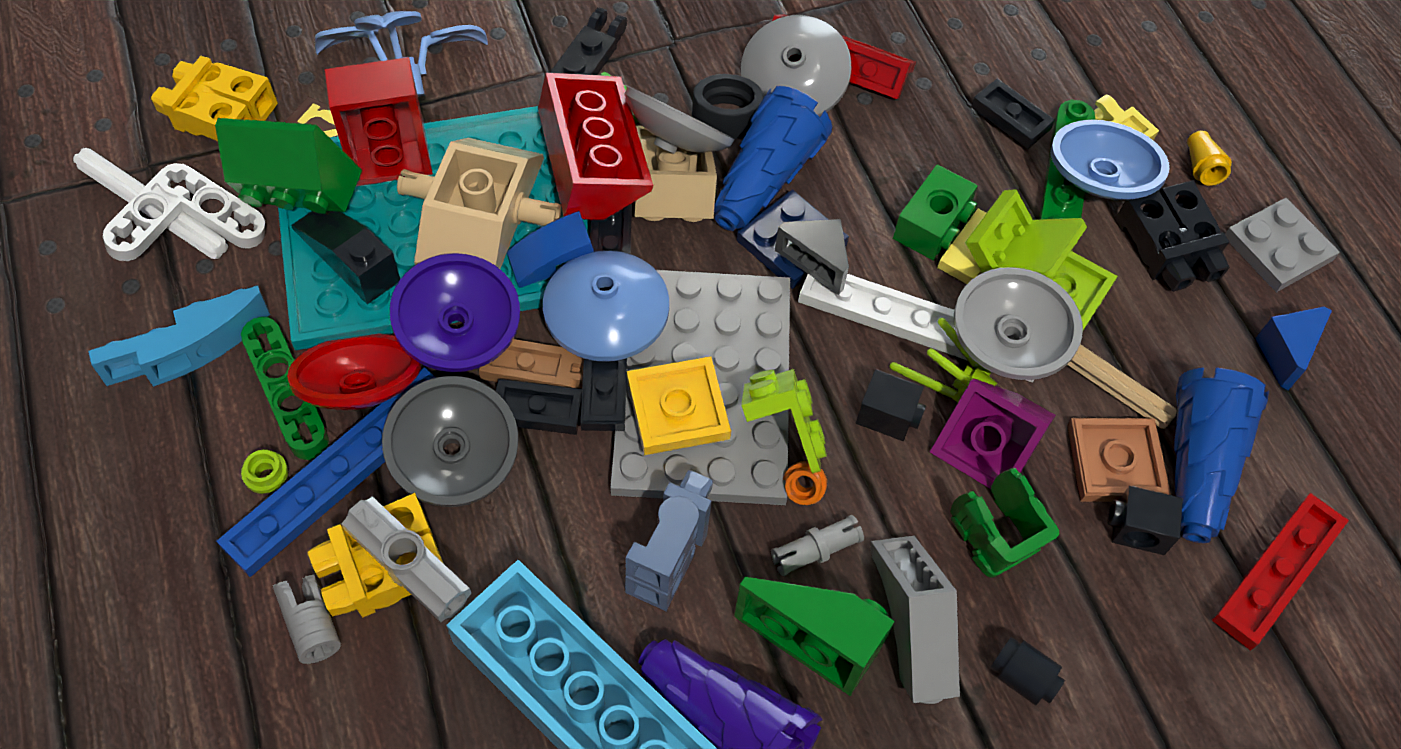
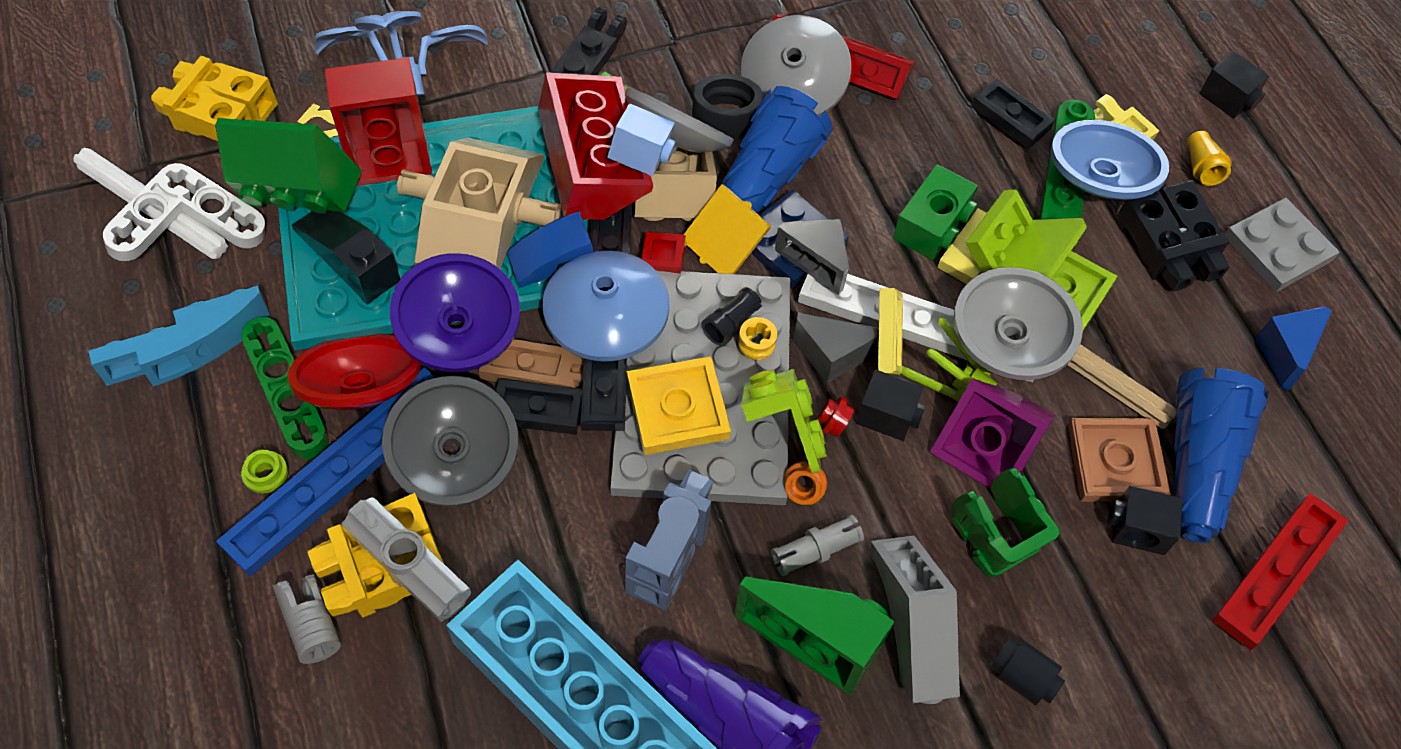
(642, 140): none -> light blue brick
(665, 251): none -> red plate
(726, 231): none -> yellow piece
(726, 321): none -> black pin
(748, 331): none -> yellow bush
(834, 344): none -> dark grey slope
(835, 416): none -> red plate
(890, 331): none -> light yellow tile
(1234, 85): none -> black brick

